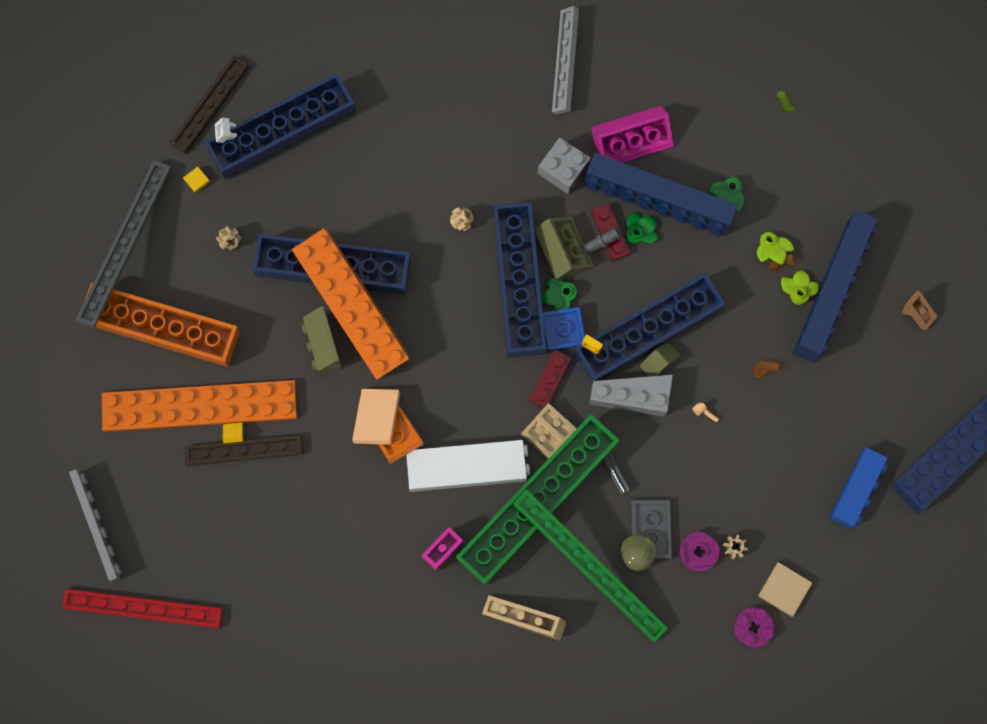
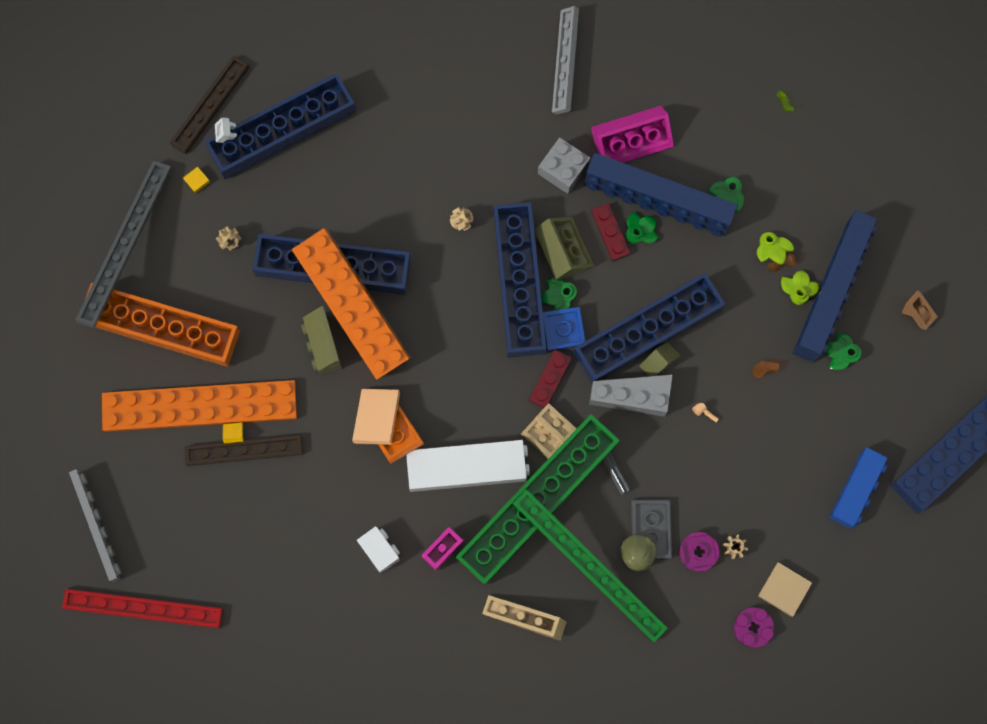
(378, 549): none -> white brick
(592, 344): yellow tile -> none
(602, 240): dark grey pin -> none
(839, 352): none -> green plate

